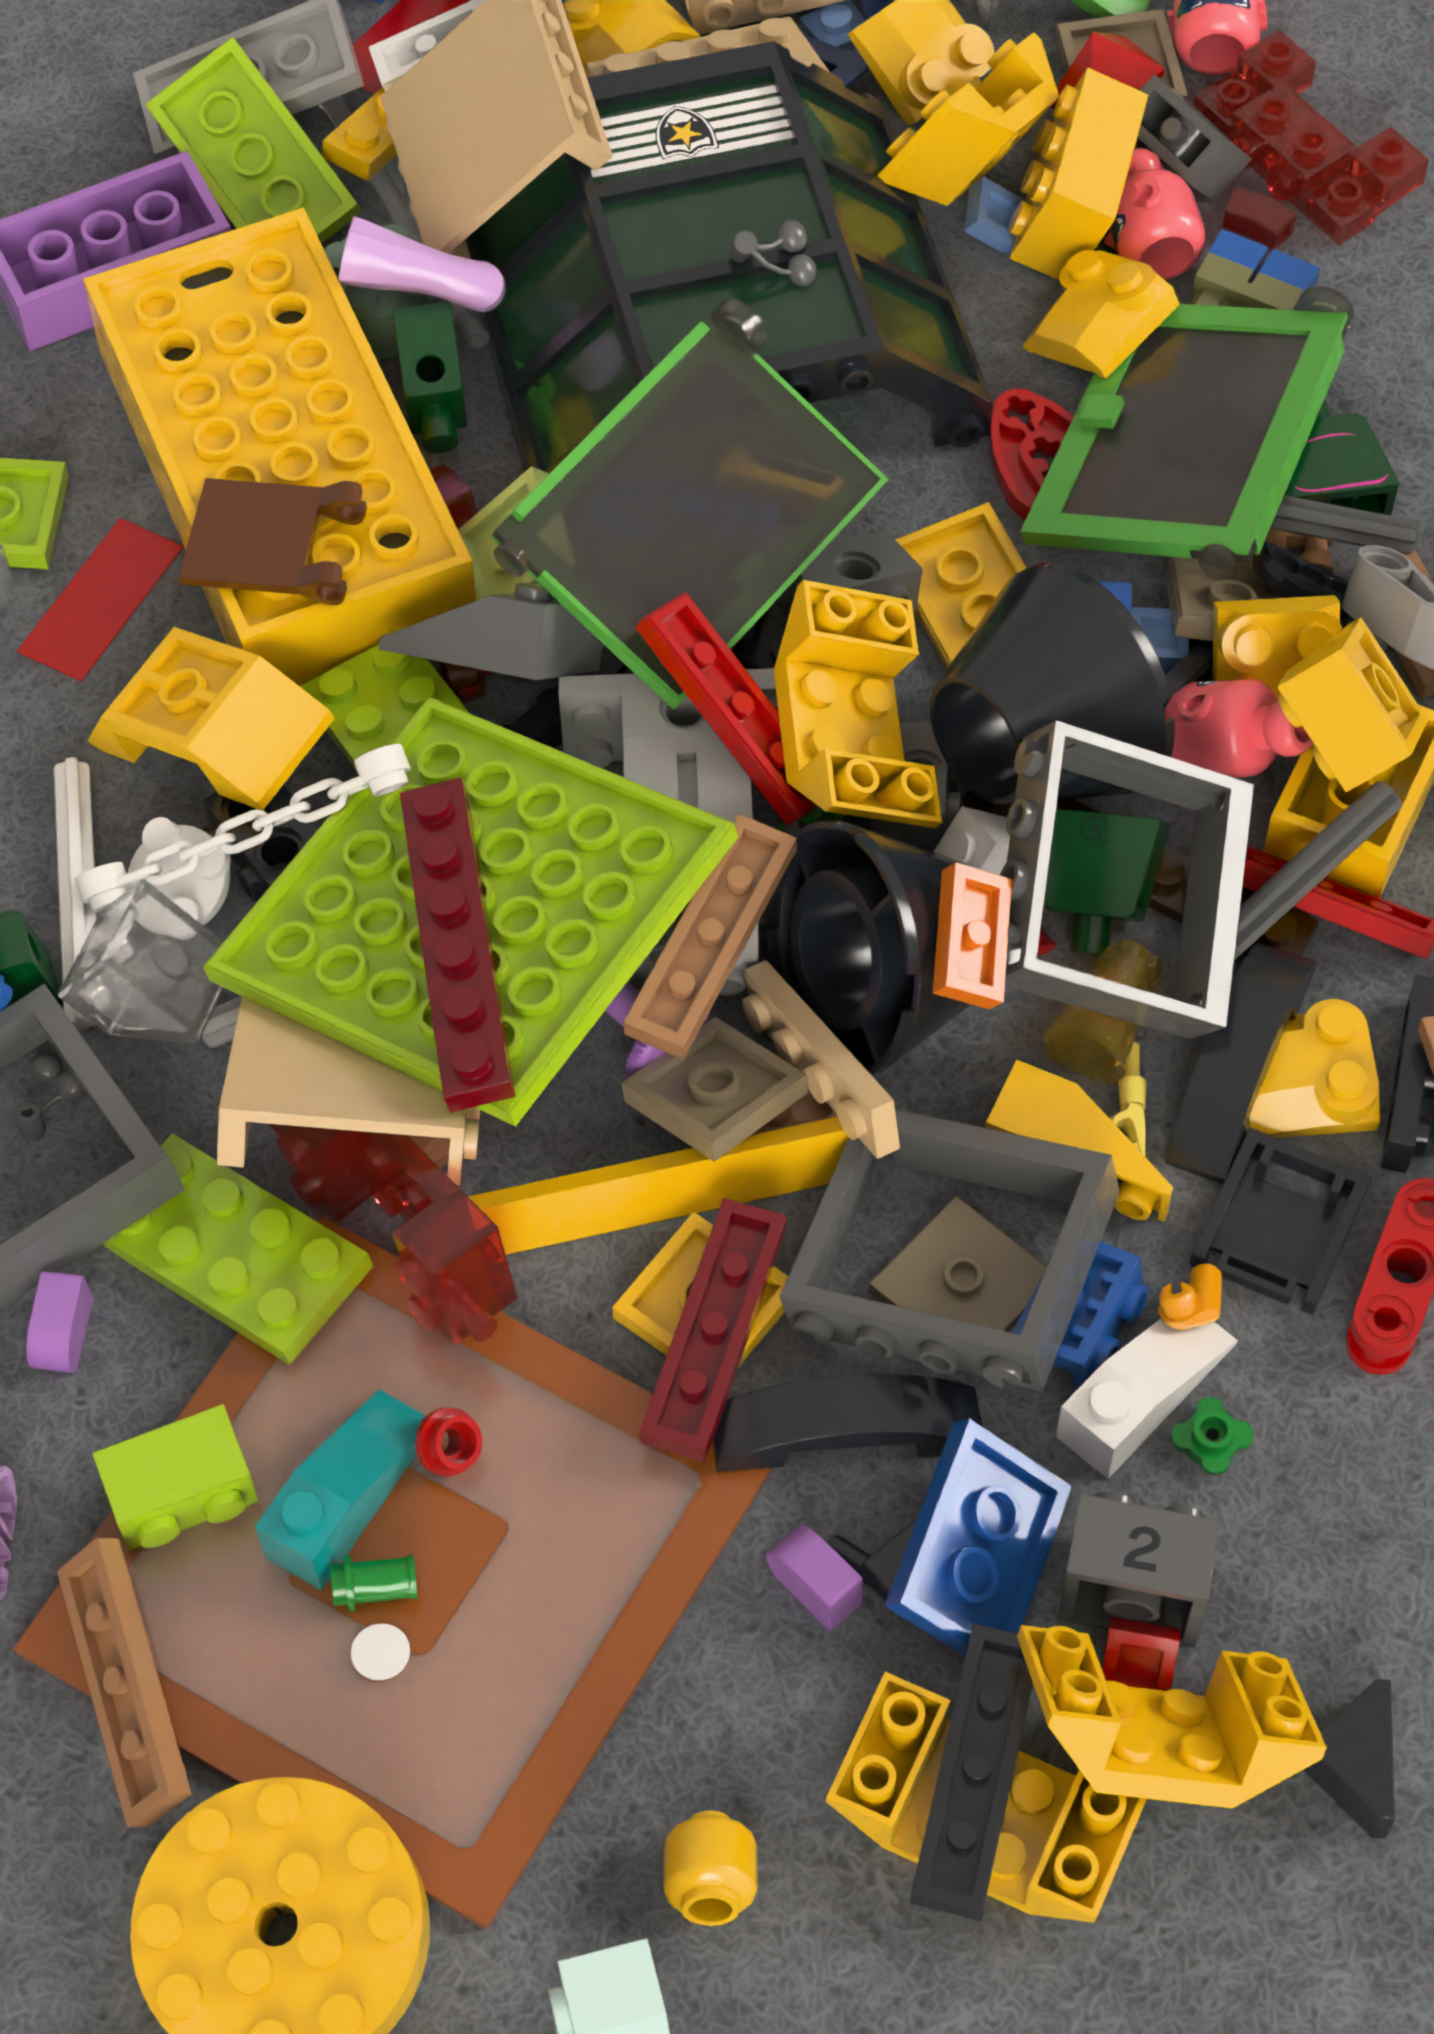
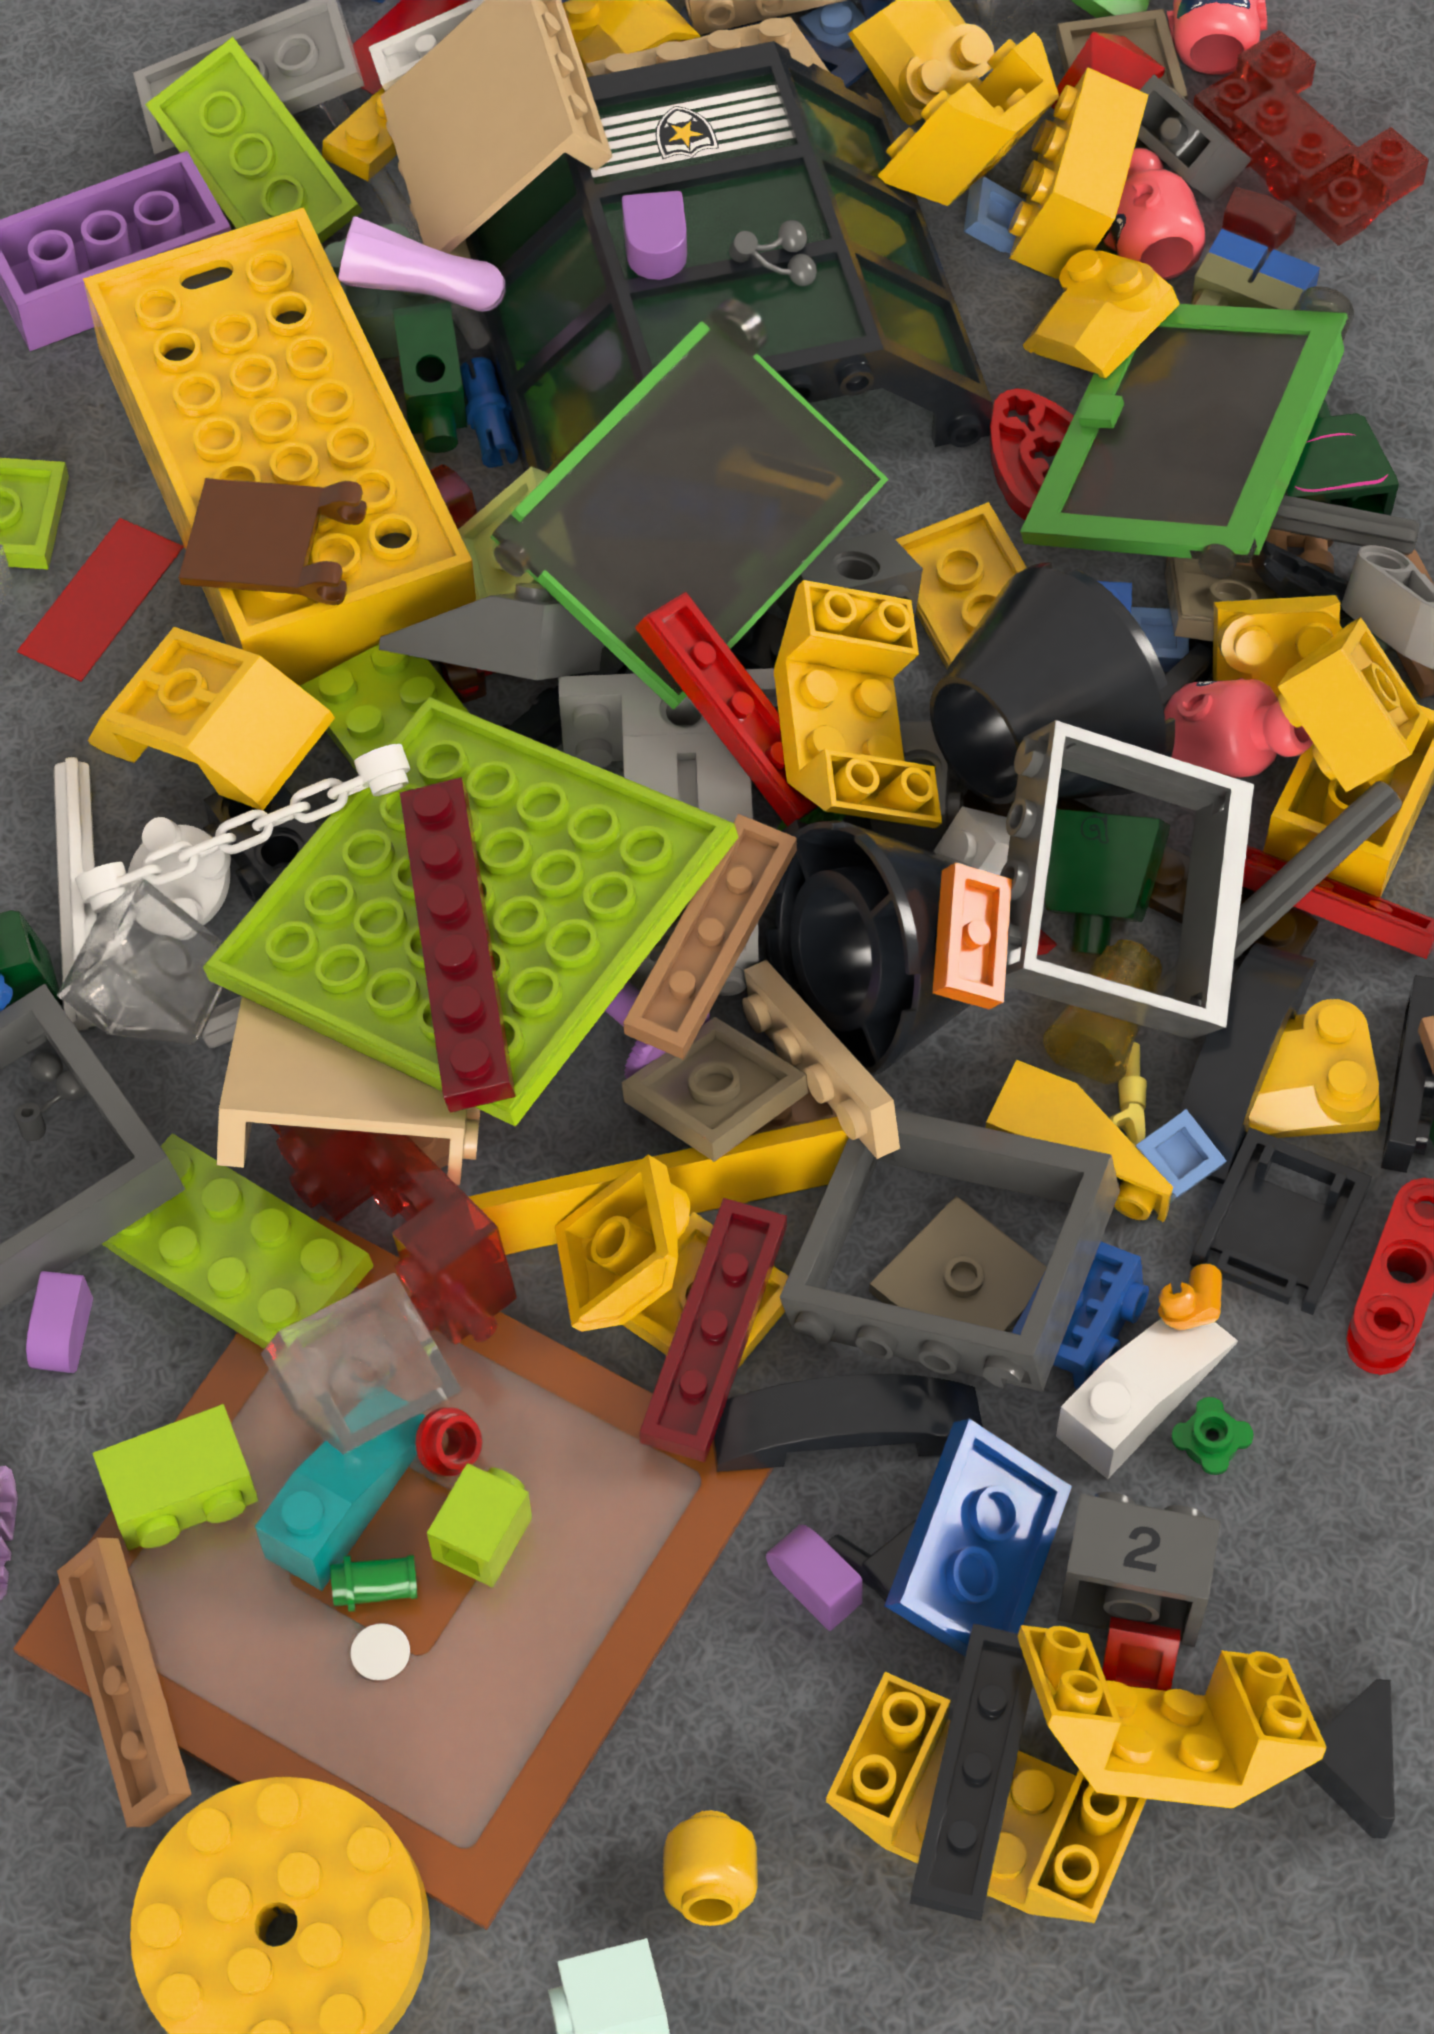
(360, 1366): none -> clear slope
(480, 1523): none -> lime brick
(488, 412): none -> blue pin
(622, 1246): none -> yellow slope
(655, 233): none -> medium lavender piece
(1181, 1153): none -> medium blue plate

